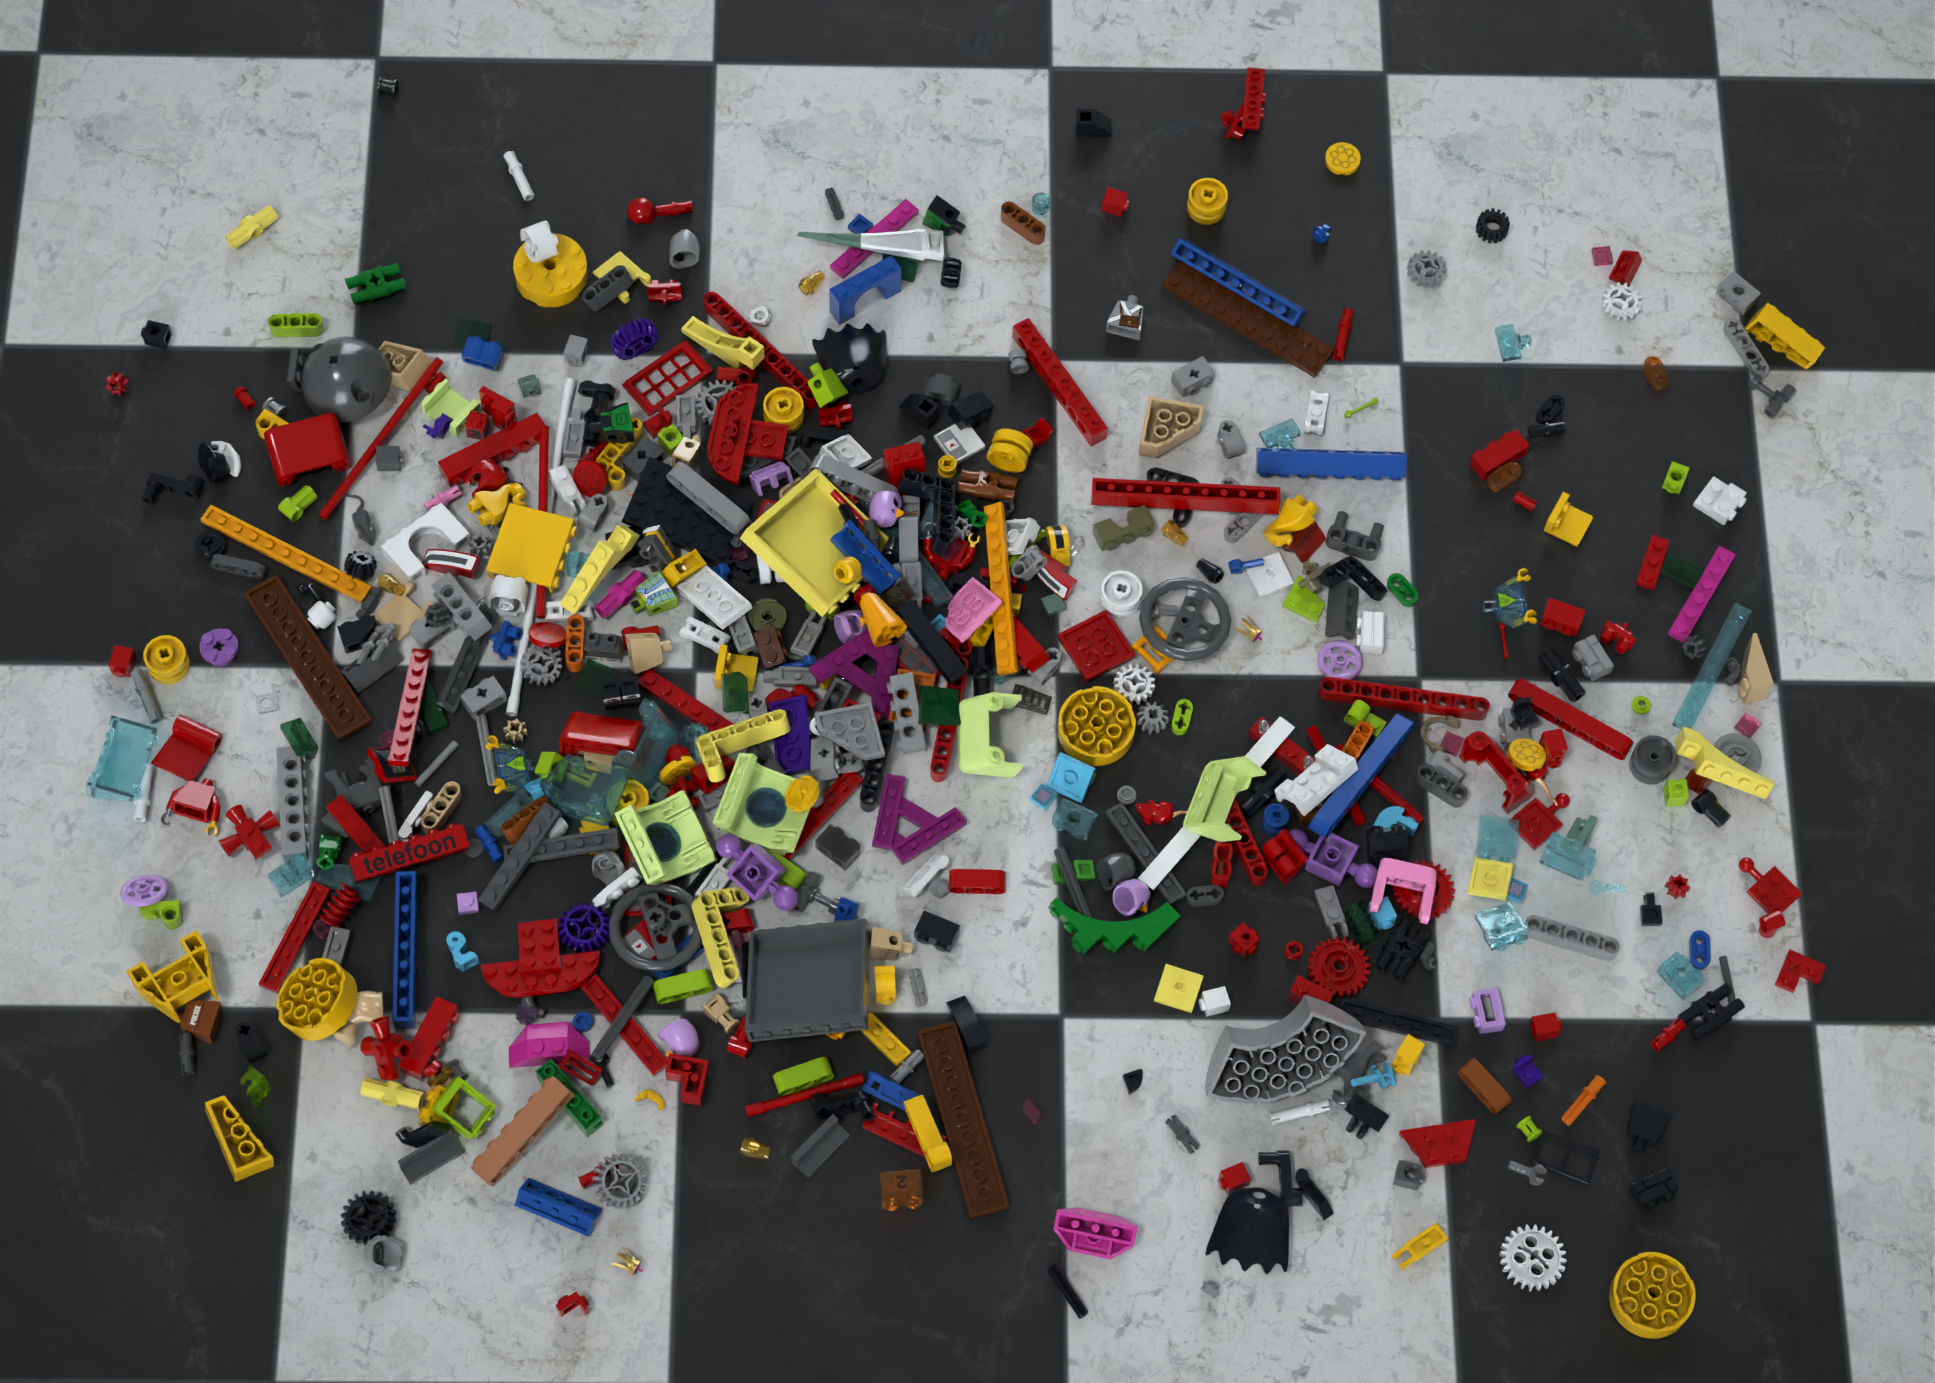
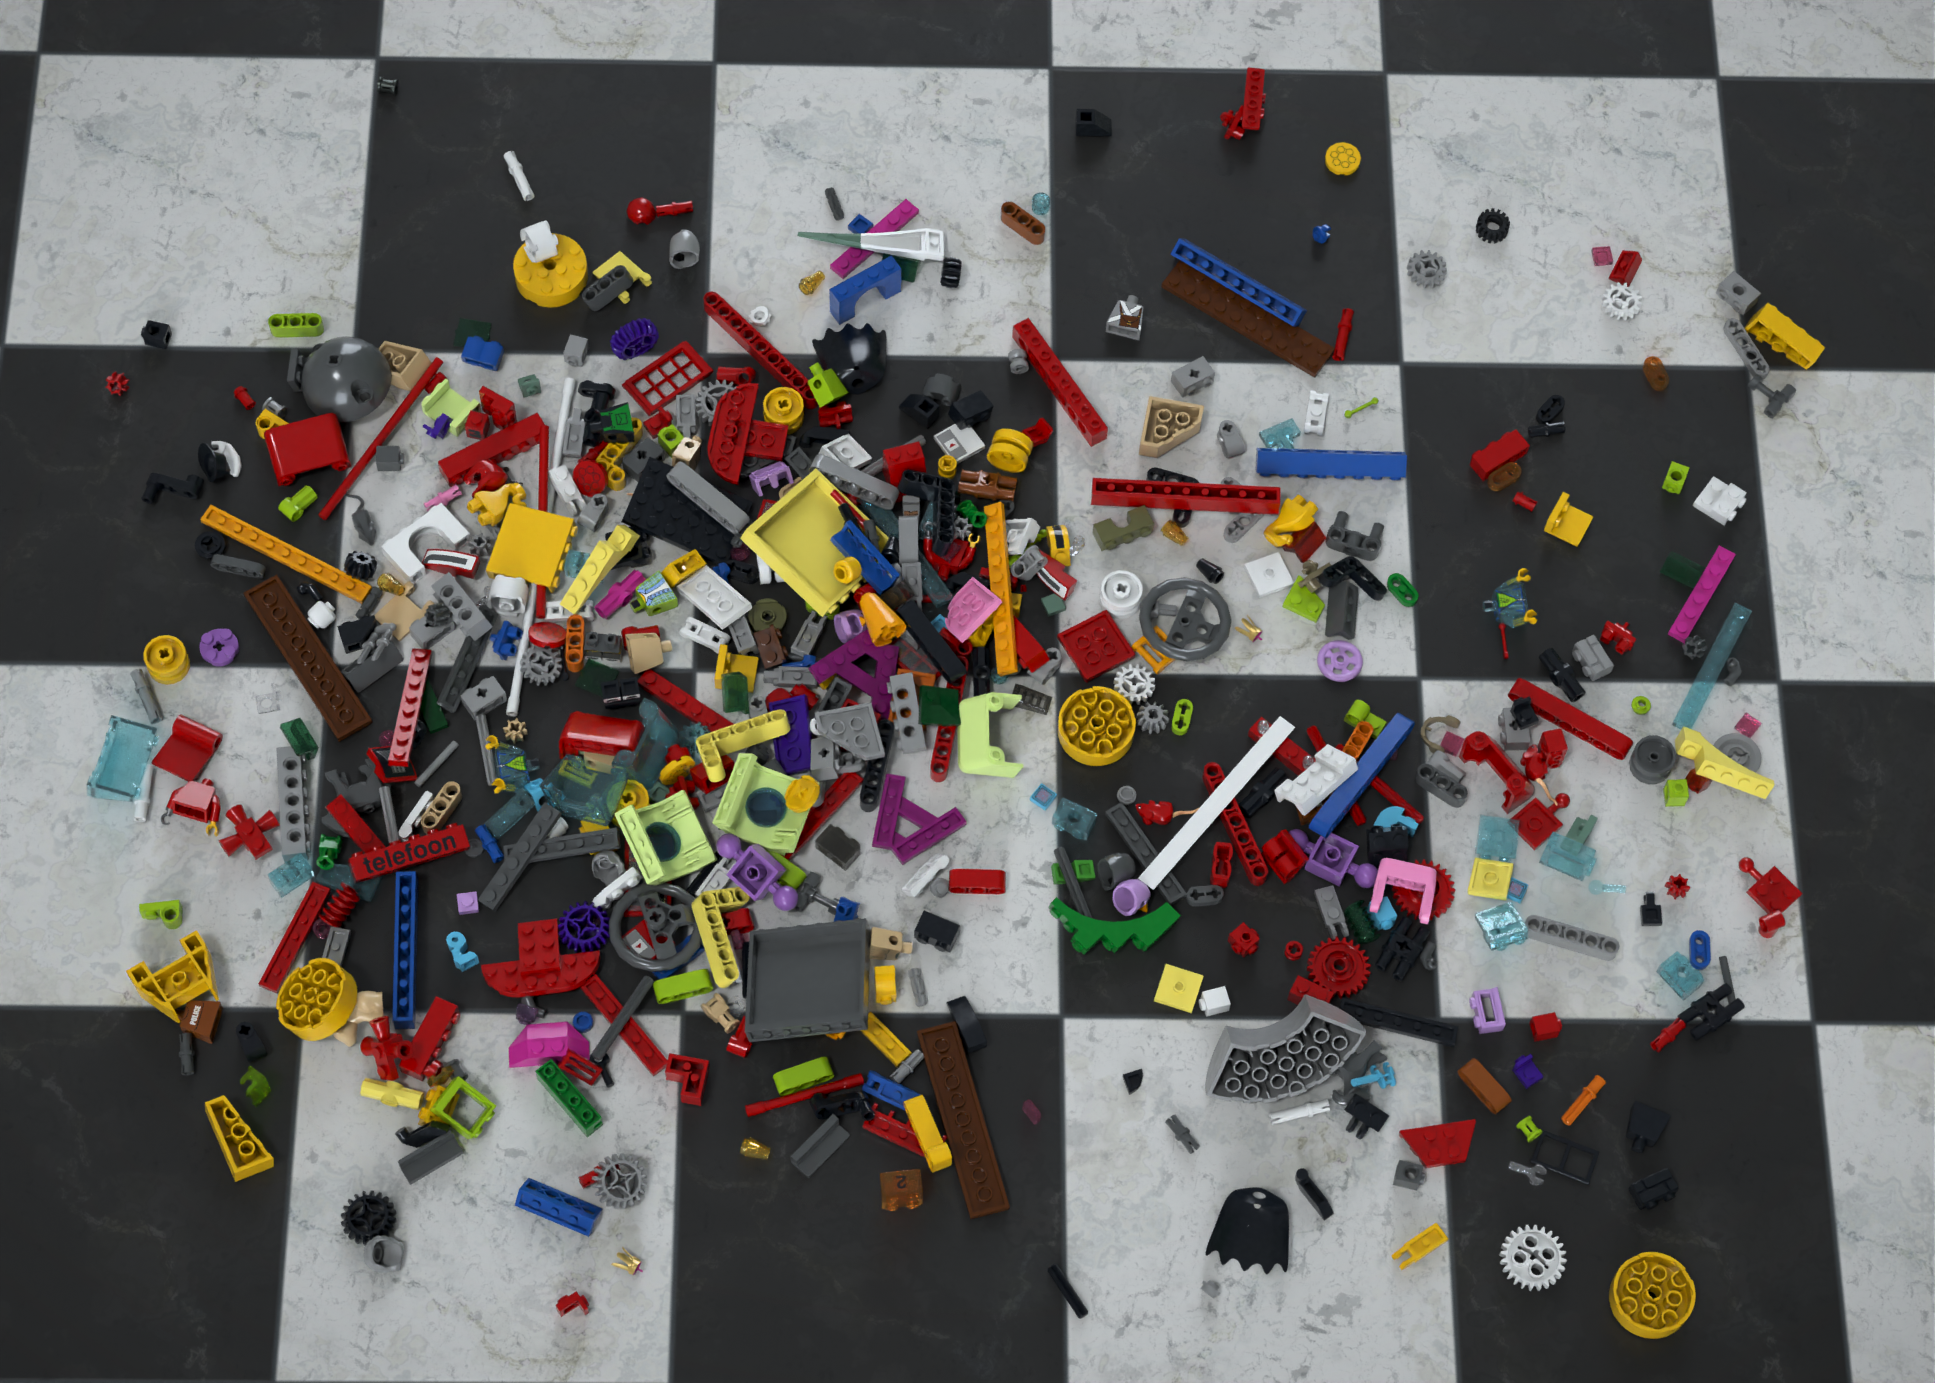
(122, 661): red brick -> none
(144, 892): lavender plate -> none
(251, 227): light yellow piece -> none
(379, 276): green pin -> none
(517, 824): dark orange beam -> none
(522, 1130): nougat brick -> none
(547, 763): lime brick -> none
(653, 1096): yellow piece -> none
(656, 548): dark grey hips -> none
(664, 291): red hips -> none
(680, 1037): lavender piece -> none
(729, 348): light yellow arch -> none
(883, 509): lavender piece -> none
(943, 217): black torso -> none
(1071, 777): medium azure bracket -> none
(1094, 1232): dark pink wedge -> none
(1115, 202): red brick -> none
(1207, 201): yellow wheel -> none
(1215, 797): yellowish green windscreen -> none
(1234, 1178): red brick -> none
(1237, 566): blue bar -> none
(1275, 819): blue wheel -> none
(1281, 1158): black beam -> none
(1371, 632): white brick -> none
(1407, 1055): yellow brick -> none
(1412, 694): red beam -> none
(1510, 342): clear light blue hinge -> none
(1526, 754): yellow tile -> none
(1562, 617): red brick -> none
(1652, 562): red plate -> none
(1707, 804): black piece -> none
(1755, 677): tan slope -> none
(1798, 966): red plate -> none

